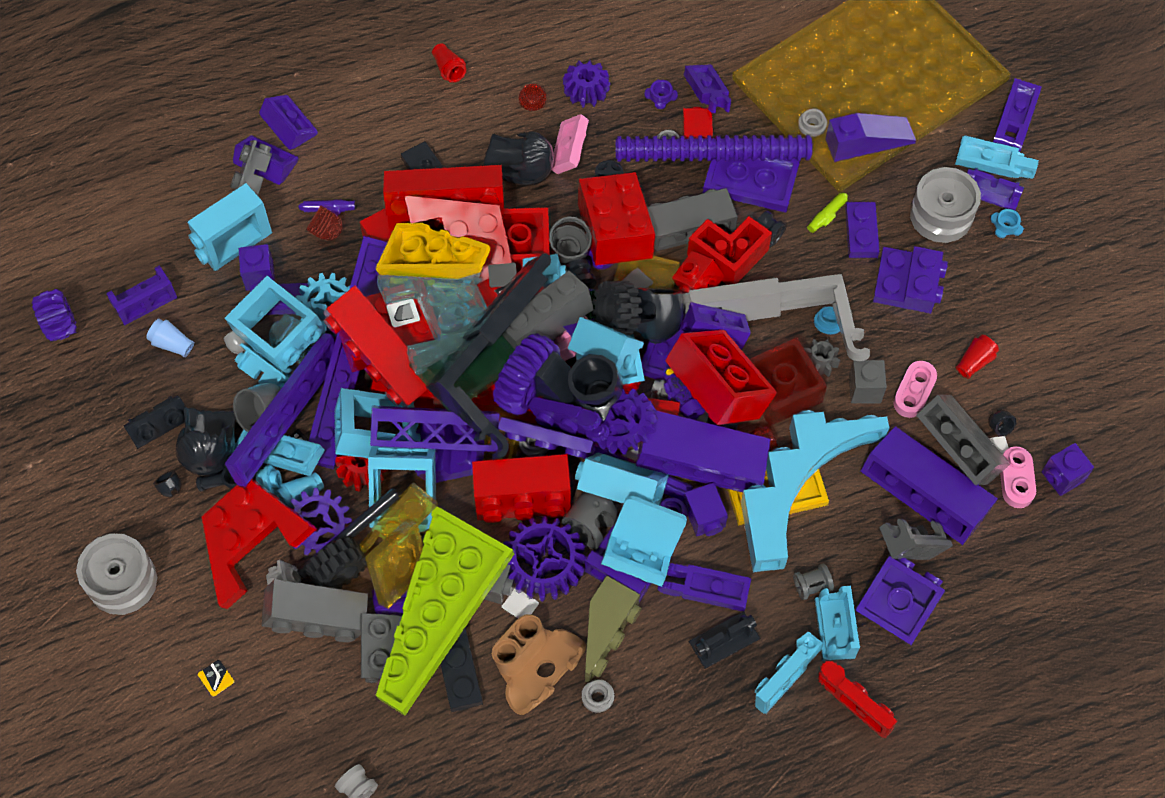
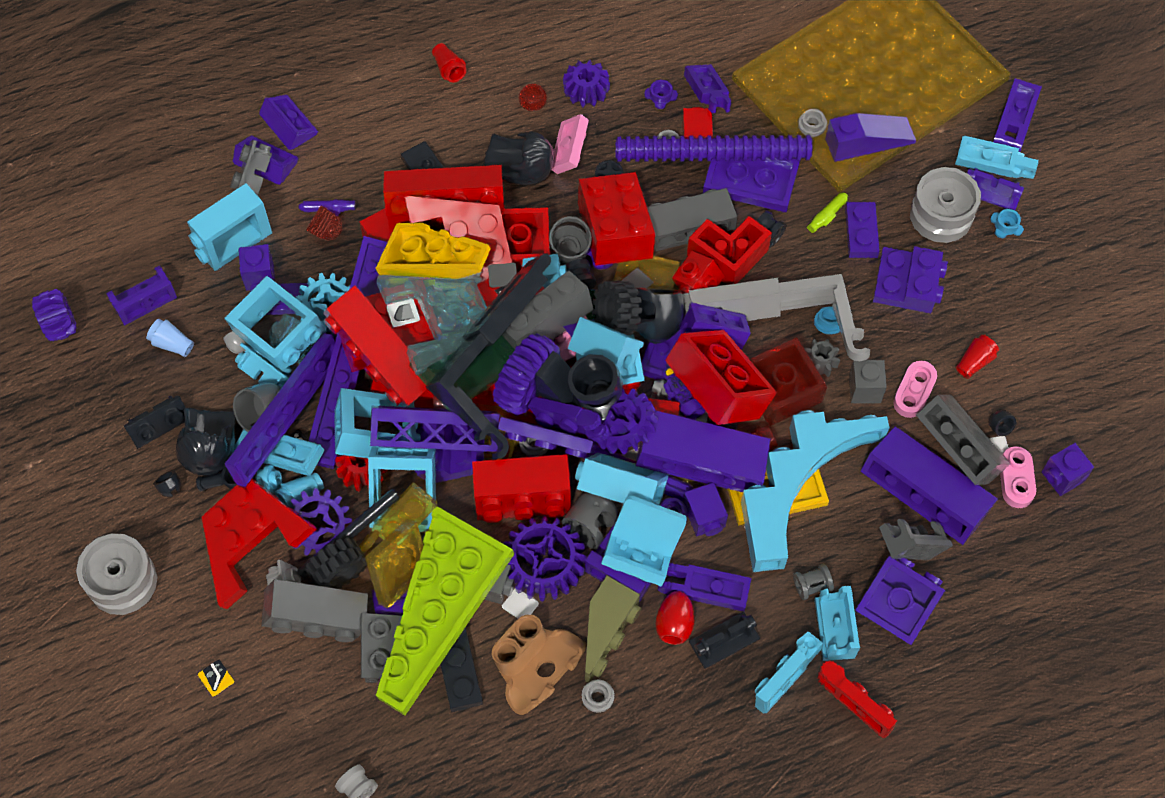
(675, 618): none -> red animal

